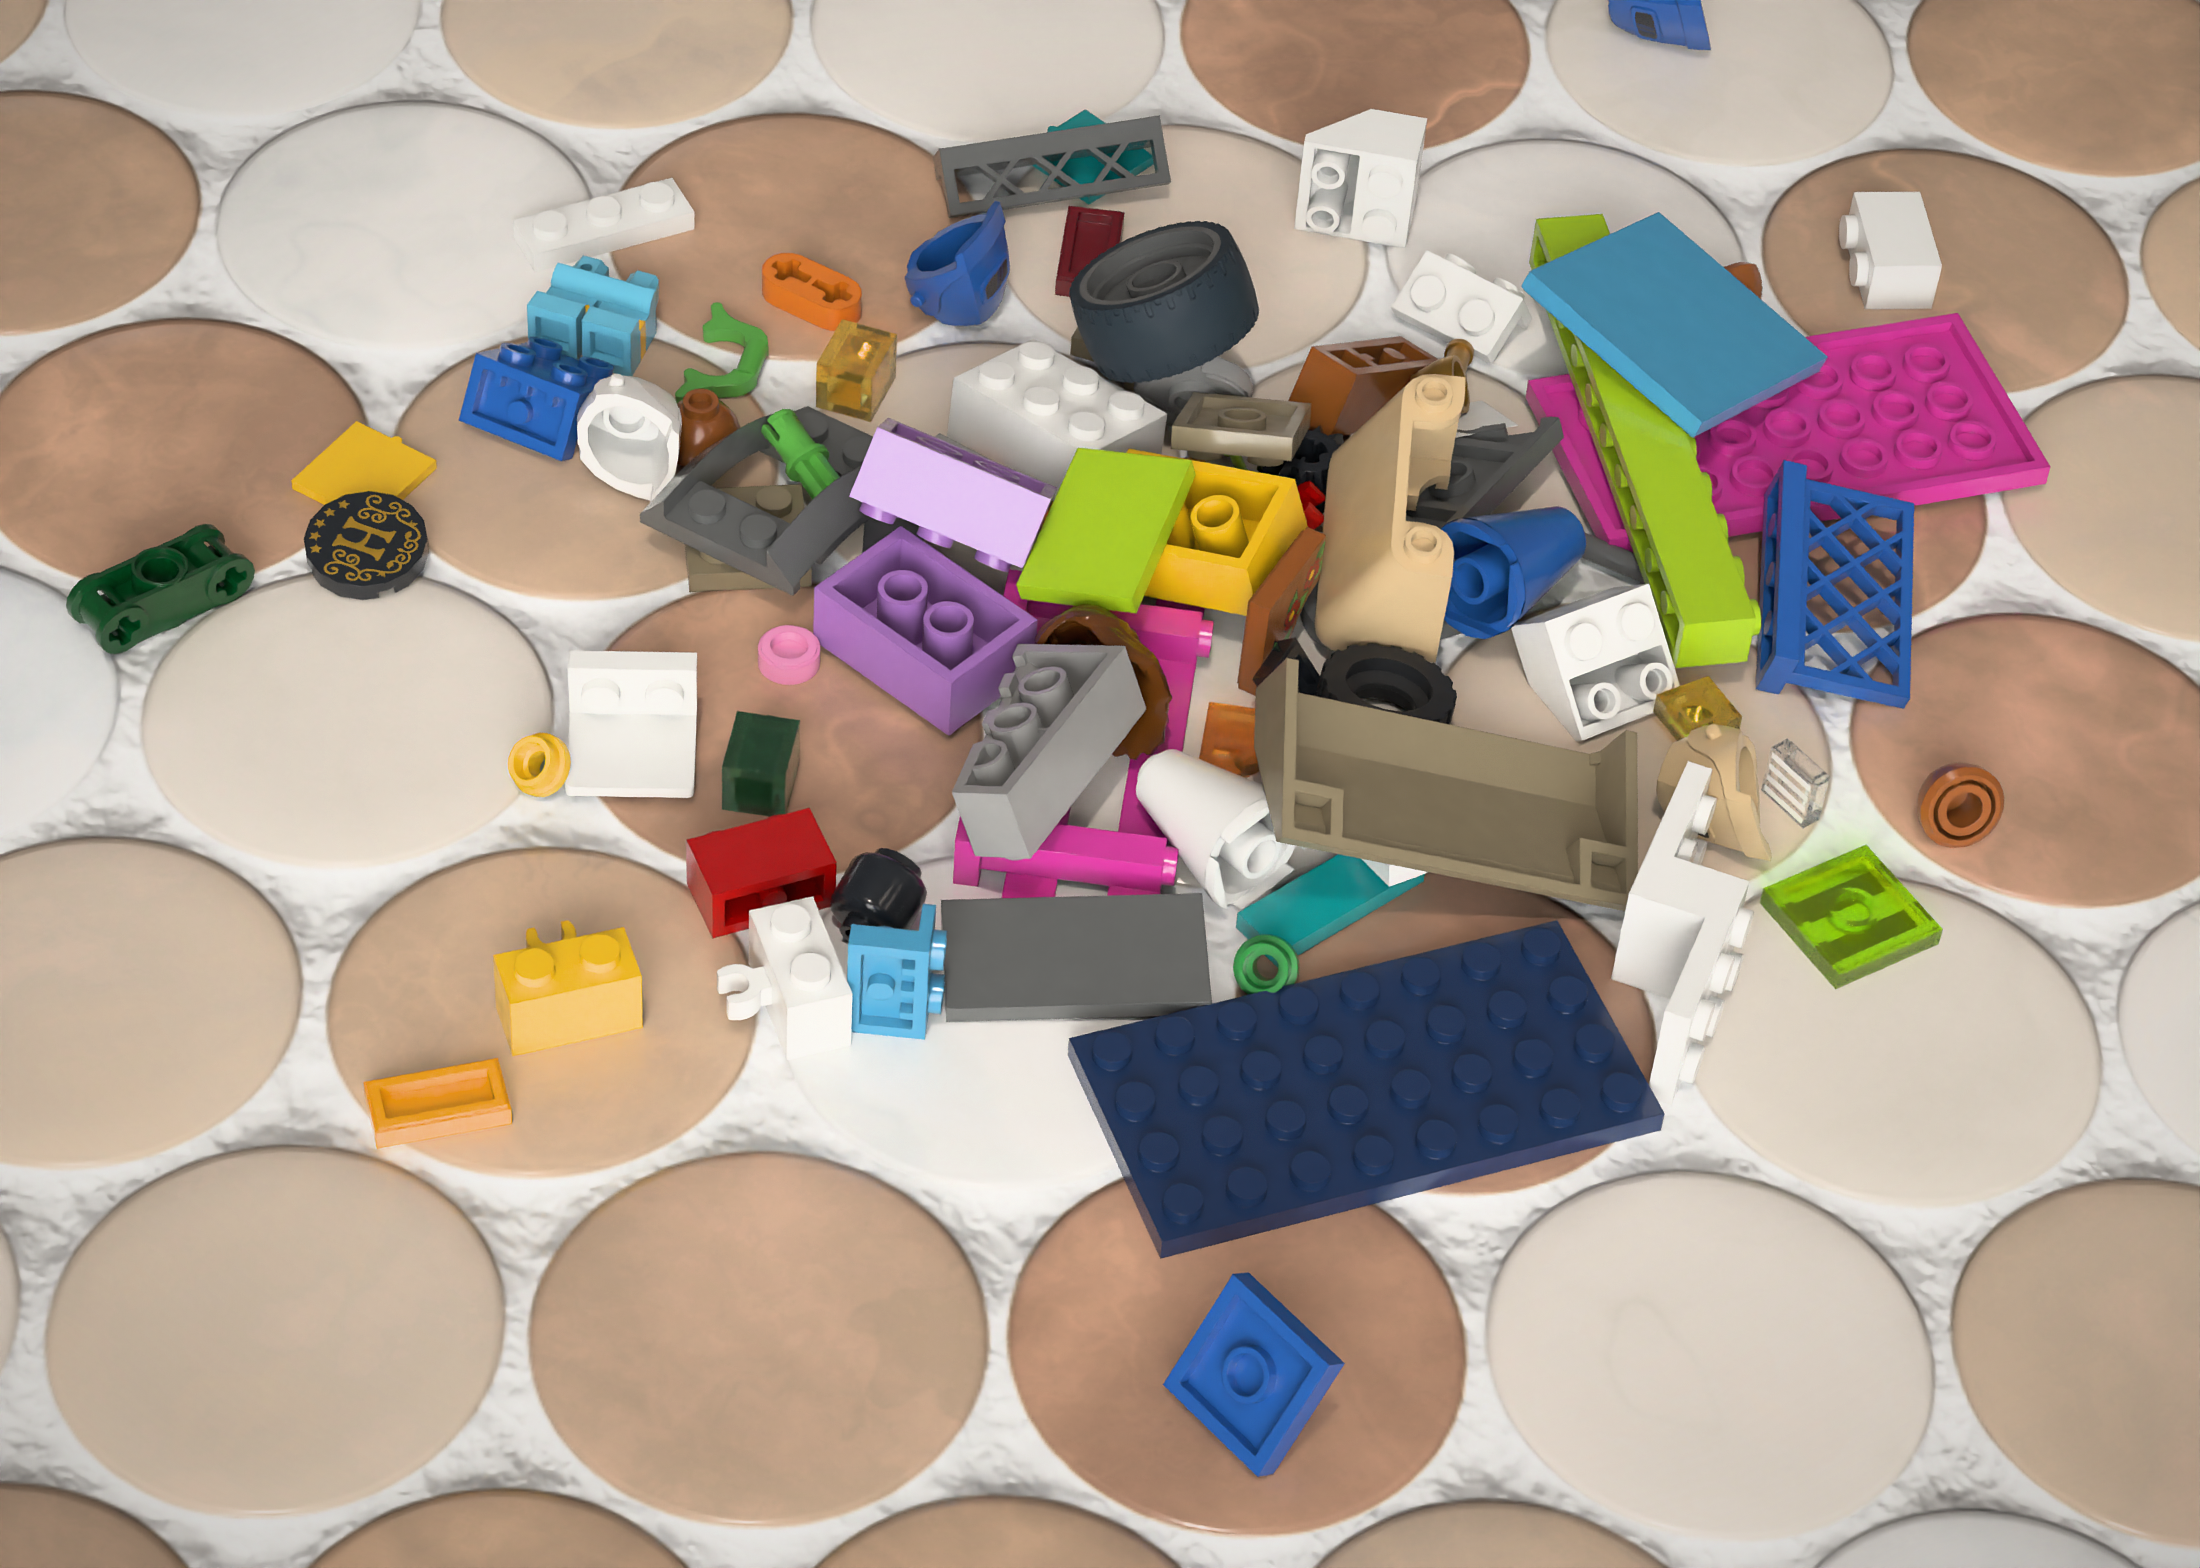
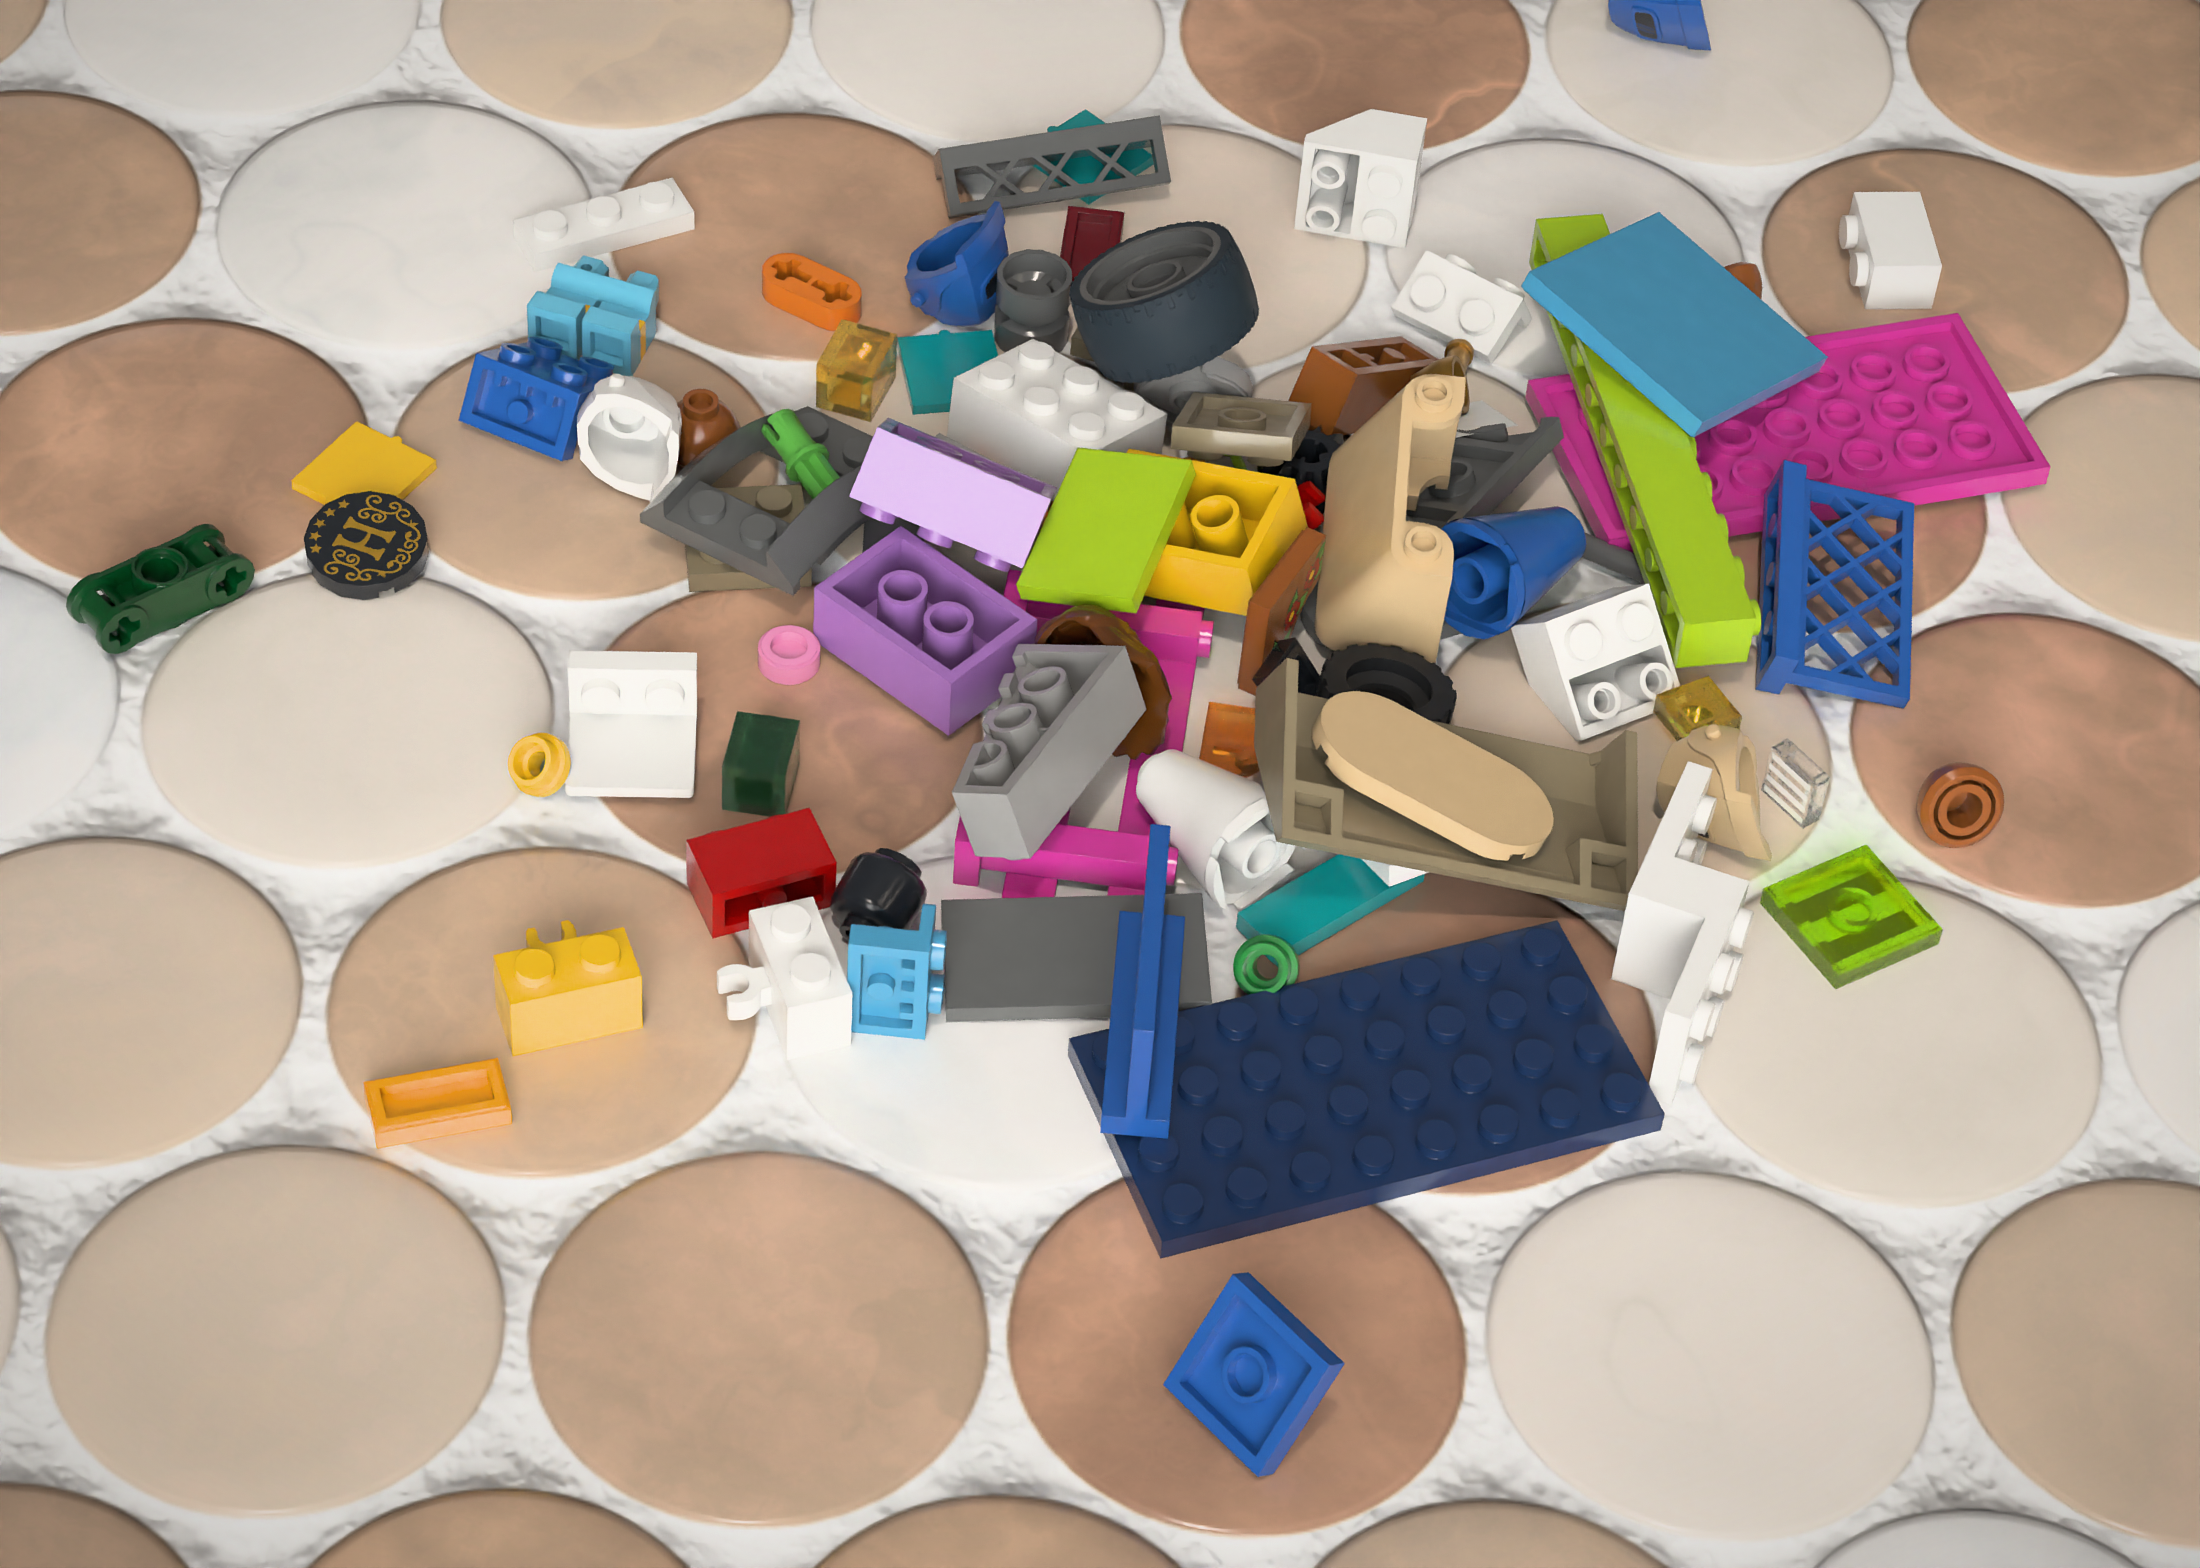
(743, 378): bright green helmet -> none
(934, 361): none -> teal piece
(1032, 300): none -> dark grey wheel
(1144, 1008): none -> blue fence
(1432, 776): none -> tan tile

